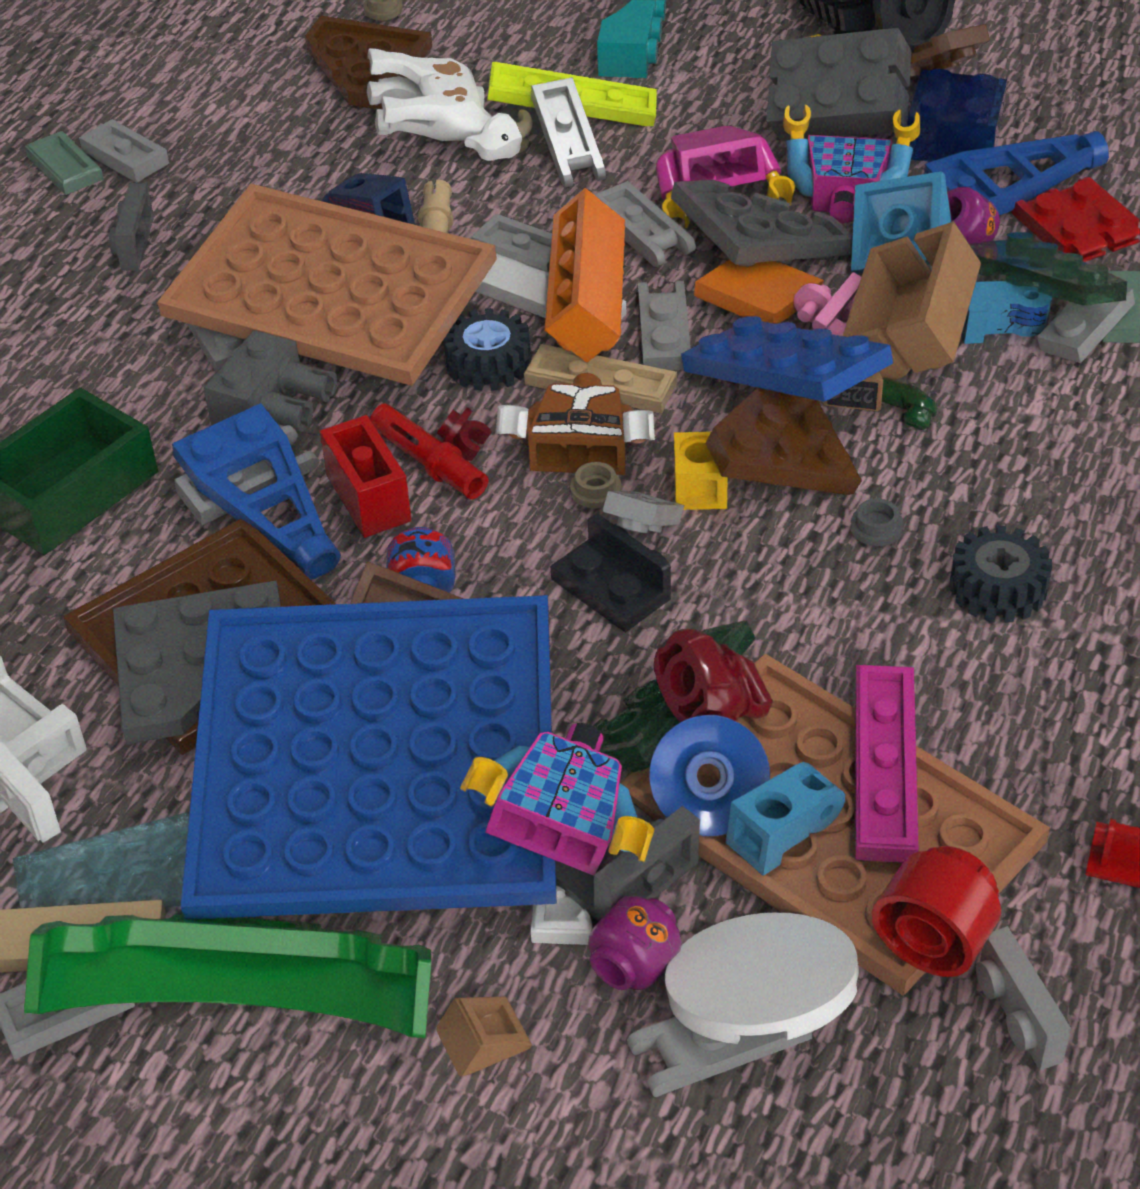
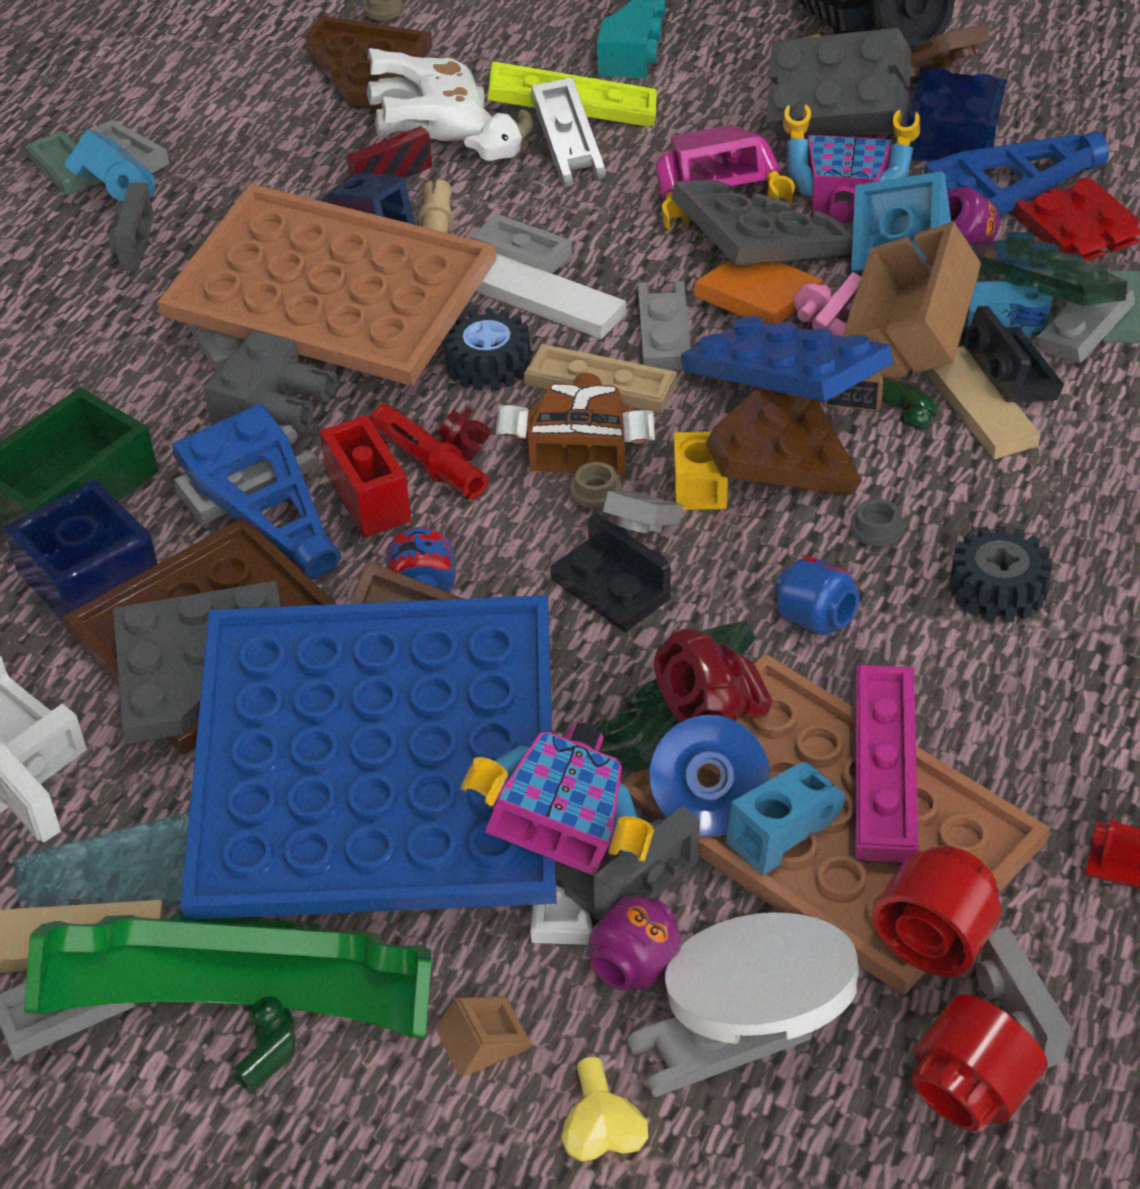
(79, 547): none -> clear blue brick
(105, 159): none -> dark azure leg
(273, 1044): none -> dark green arm
(396, 156): none -> dark red tile
(586, 276): orange brick -> none
(601, 1118): none -> light yellow rock
(646, 225): light grey hinge -> none
(816, 596): none -> blue head
(976, 1064): none -> red piece
(993, 421): none -> tan tile
(1010, 360): none -> black bracket

